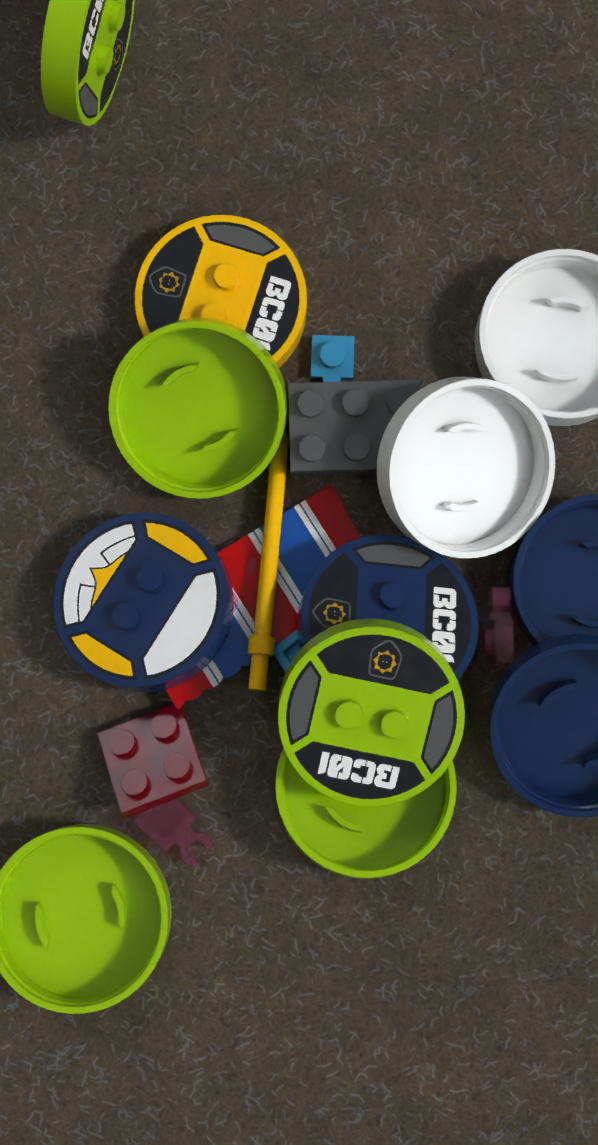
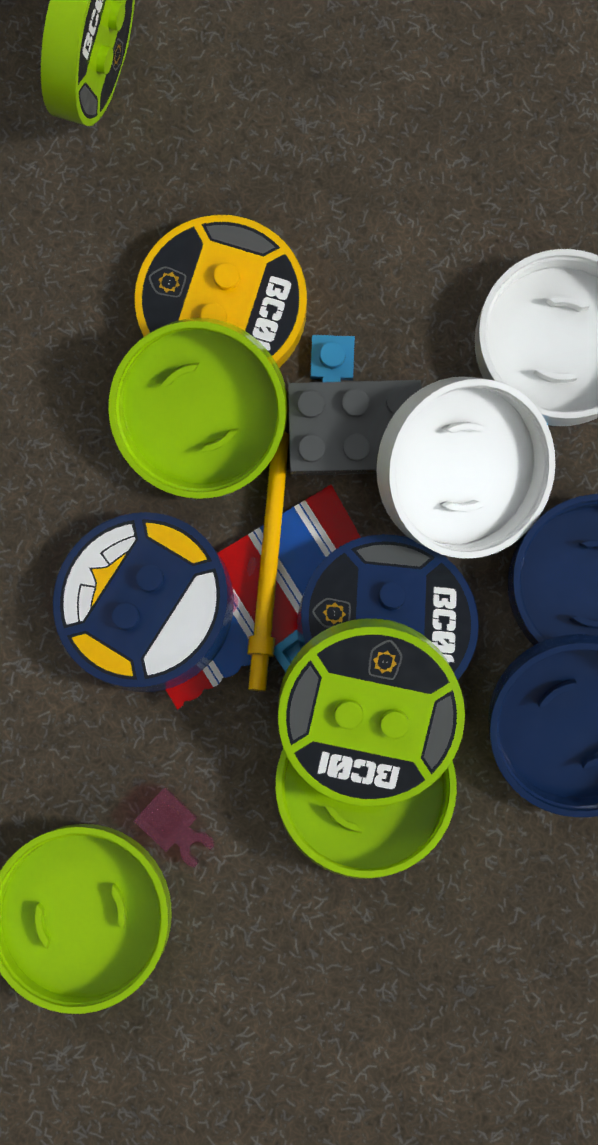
(152, 760): plate -> none
(498, 638): clear pink plate -> none

